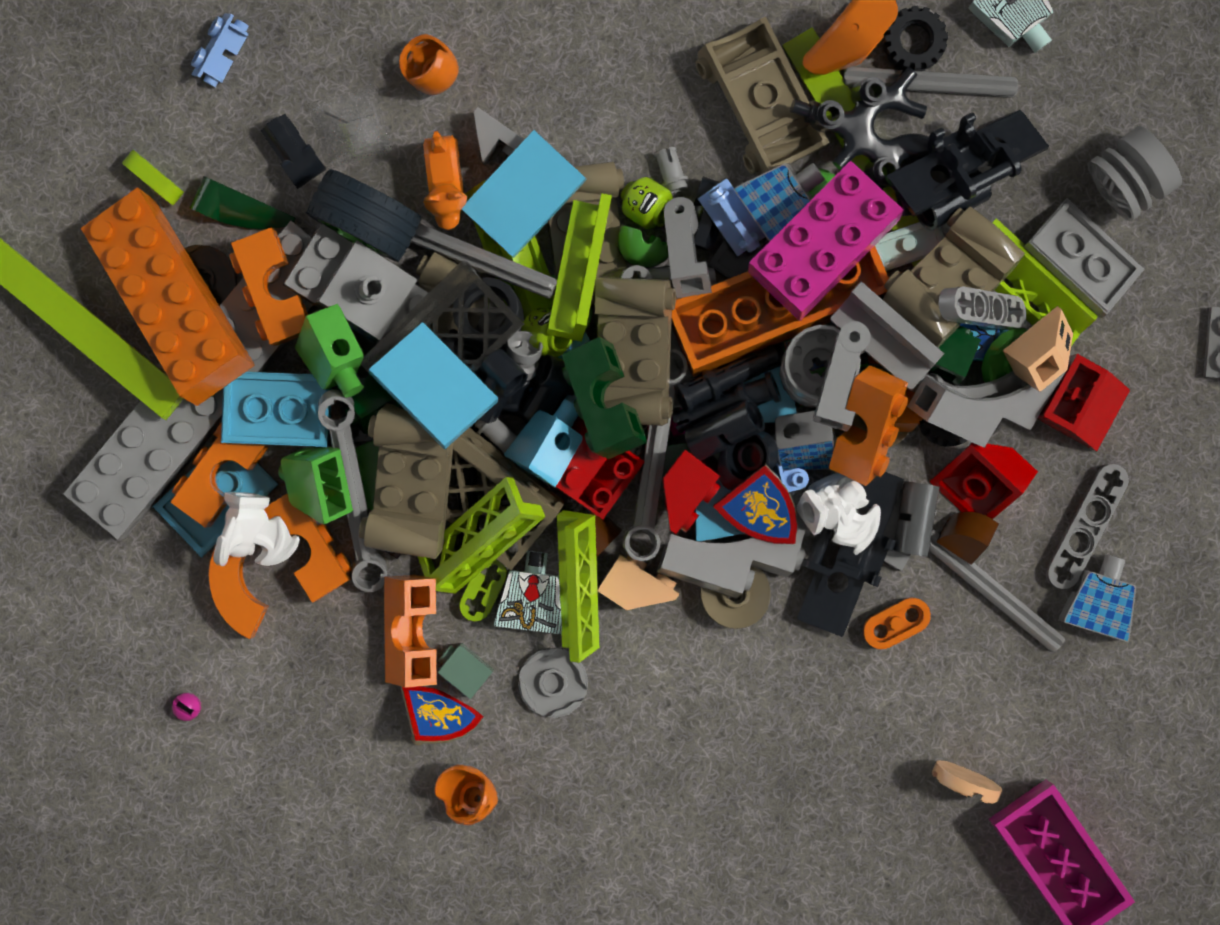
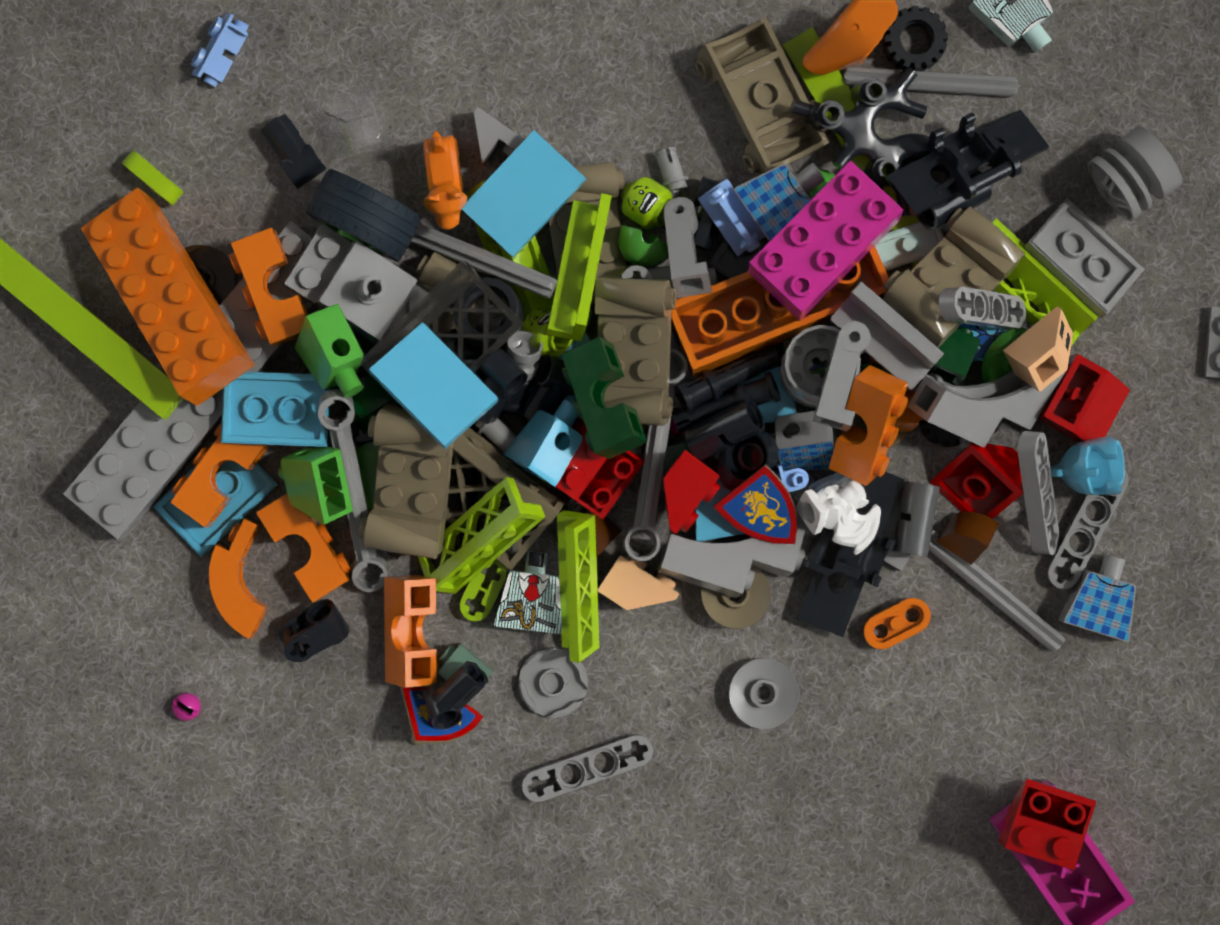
(235, 207): dark green piece -> none
(250, 525): white animal -> none
(313, 628): none -> black piece
(430, 65): orange helmet -> none
(447, 698): none -> black piece
(460, 788): orange helmet -> none
(589, 772): none -> light grey beam
(764, 712): none -> light grey dish
(966, 781): light nougat tile -> none
(1038, 492): none -> light grey beam
(1047, 823): none -> red slope
(1093, 467): none -> medium azure helmet

